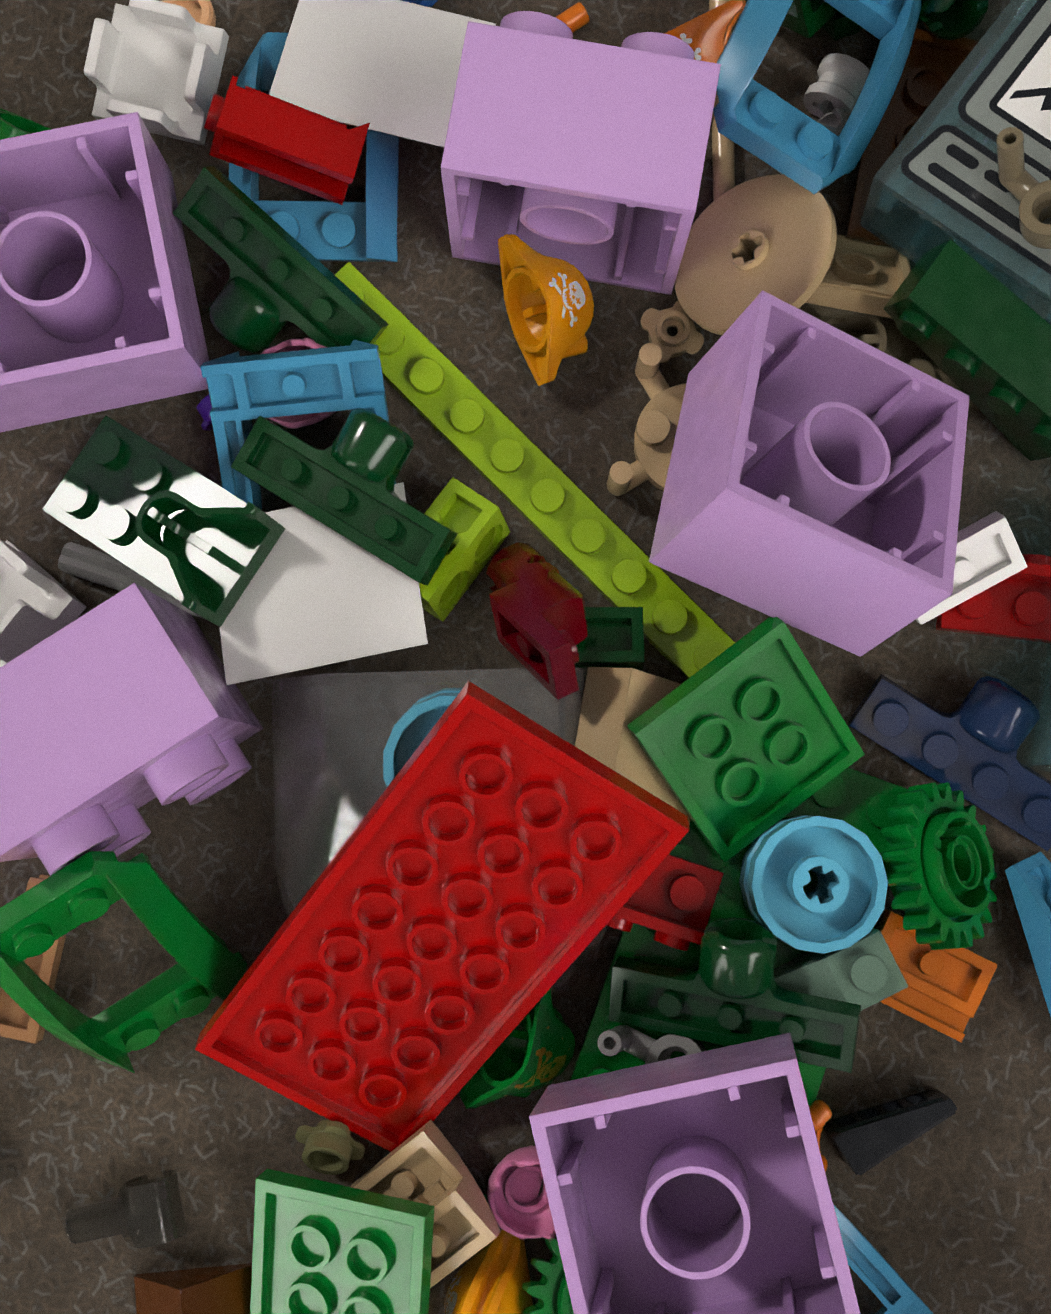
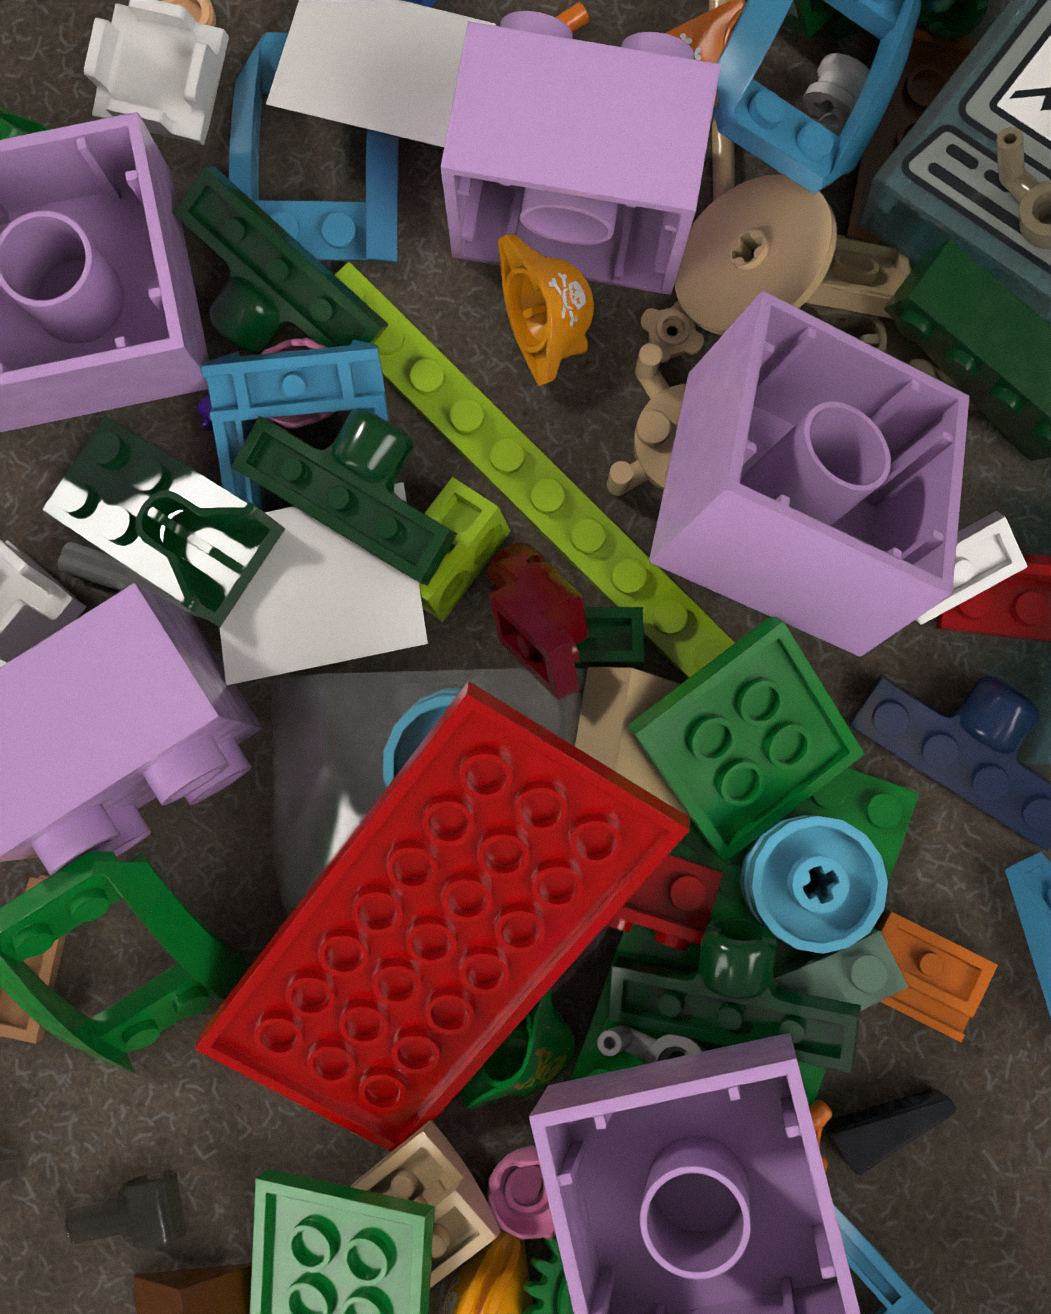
(284, 141): red window -> none
(328, 1147): olive plate -> none
(939, 866): green gear -> none

